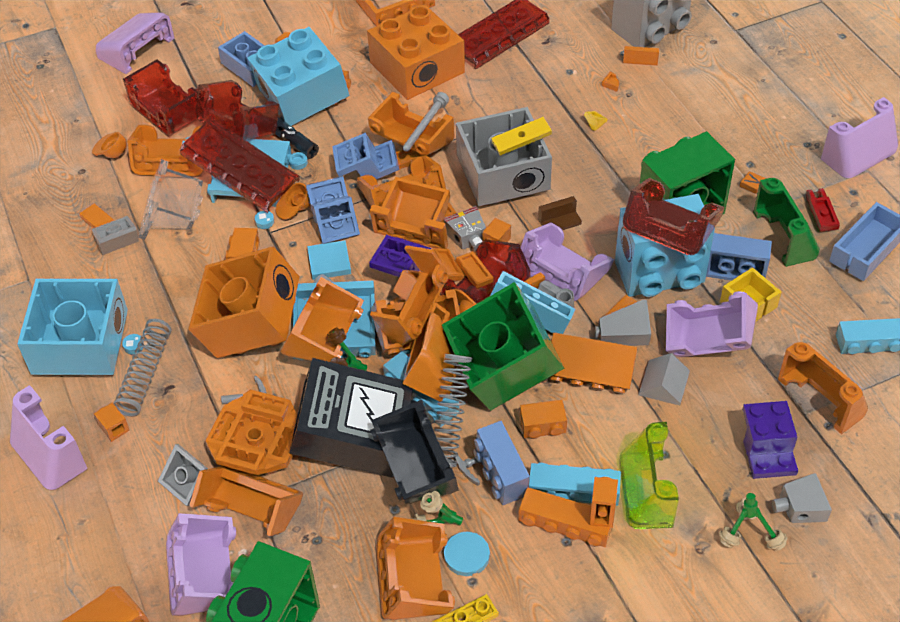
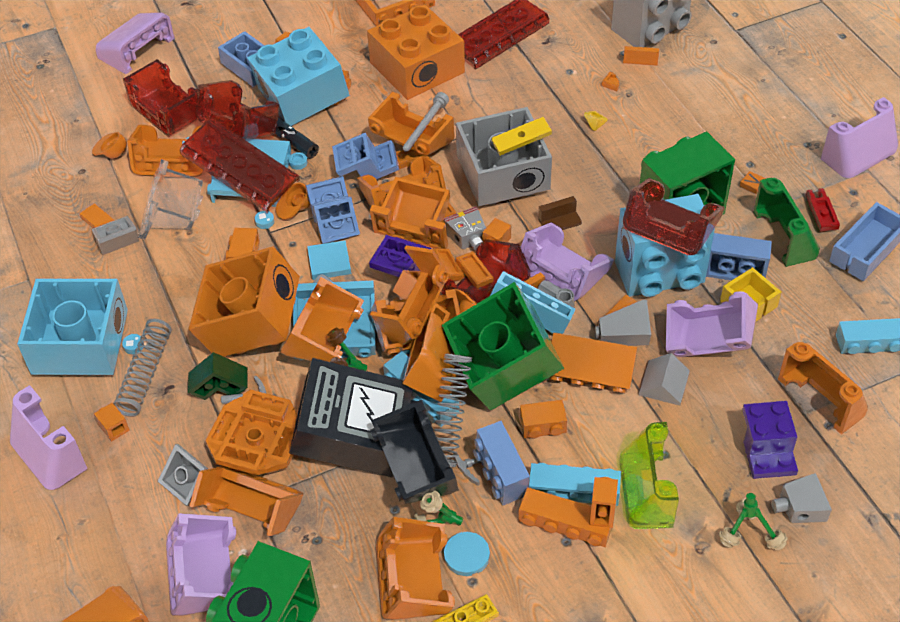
(217, 374): none -> dark green brick

